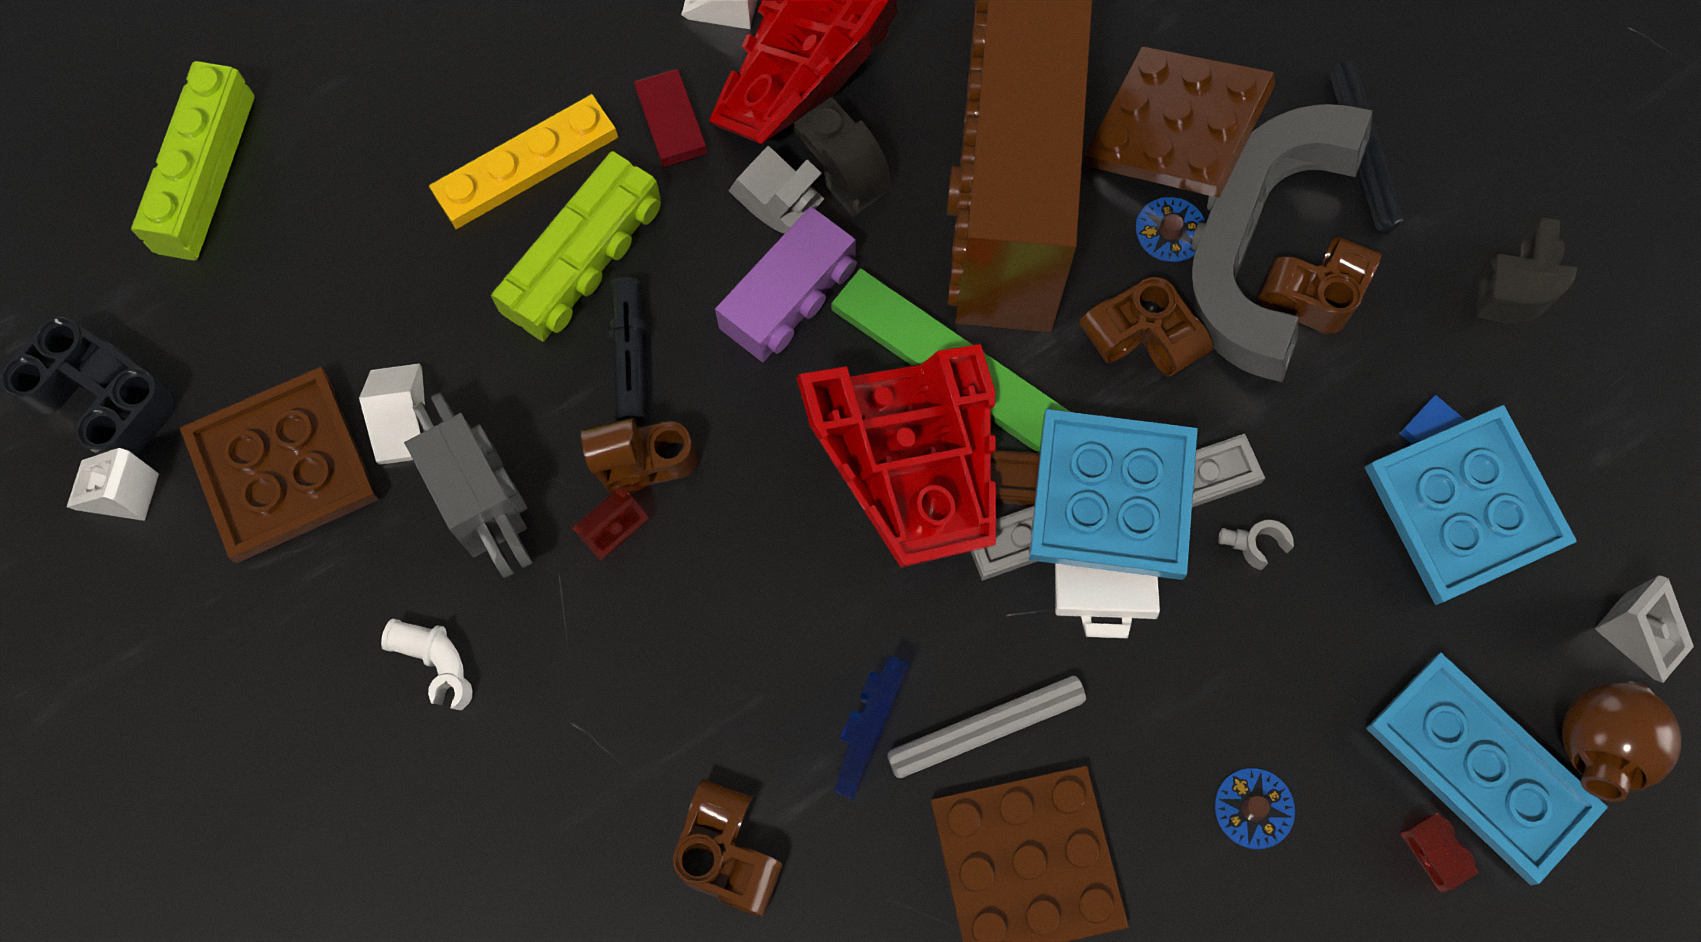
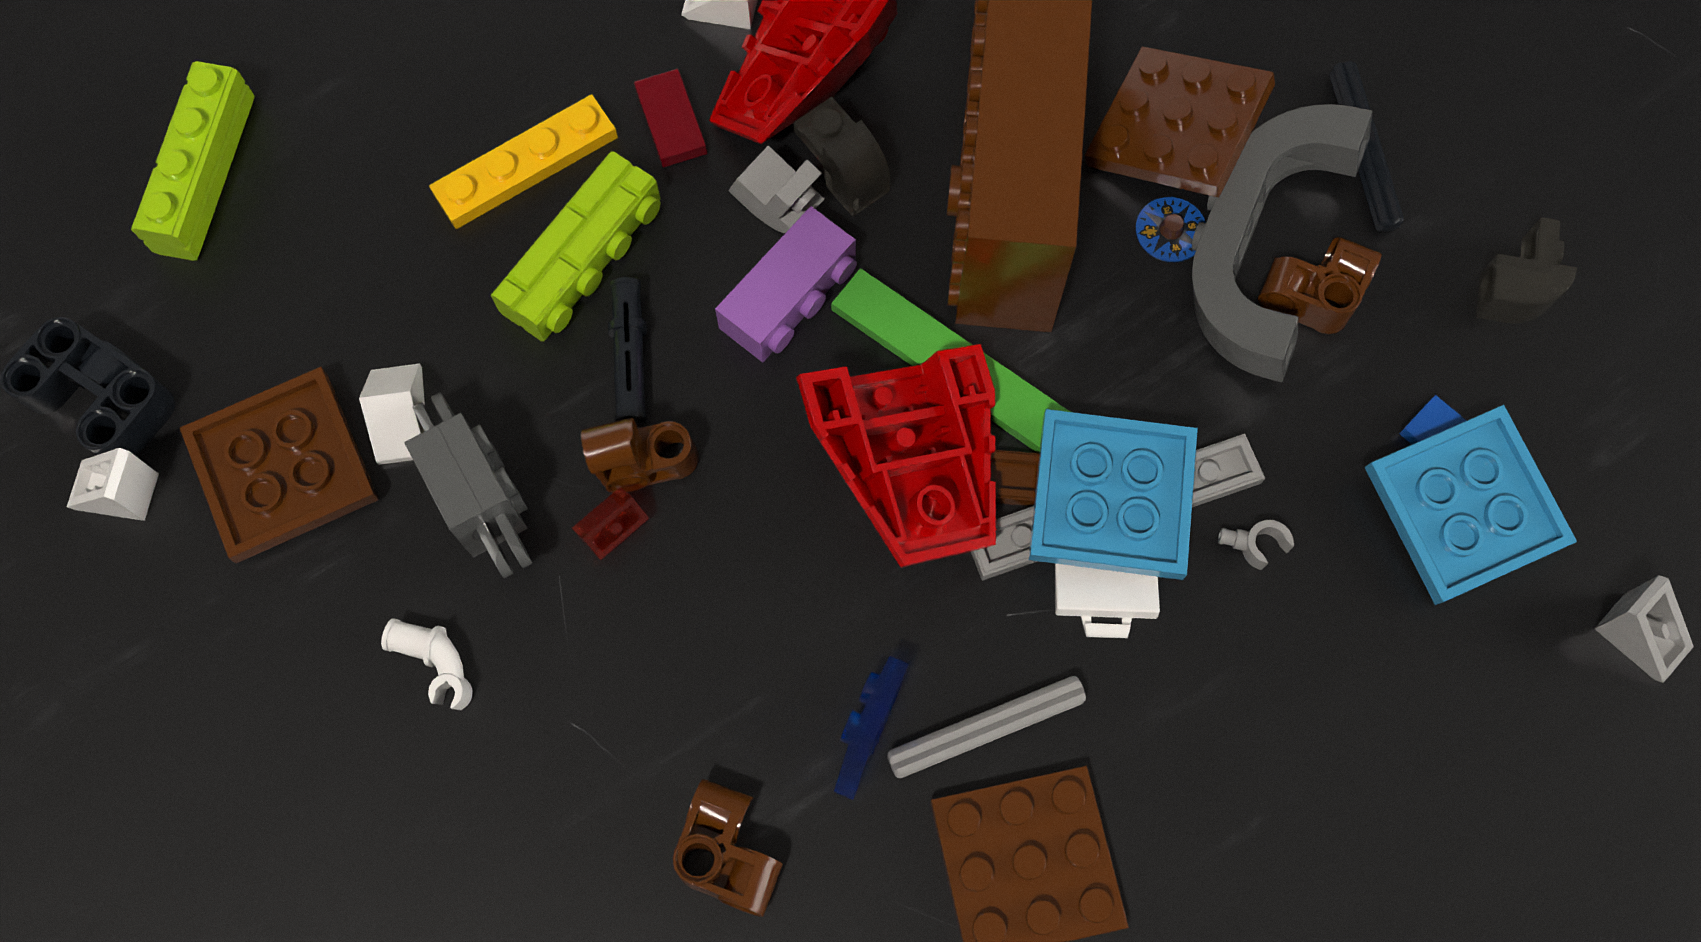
(1171, 336): reddish brown piece -> none
(1254, 808): piece -> none
(1440, 852): clear red piece -> none
(1487, 769): dark azure plate -> none
(1621, 739): reddish brown brick -> none

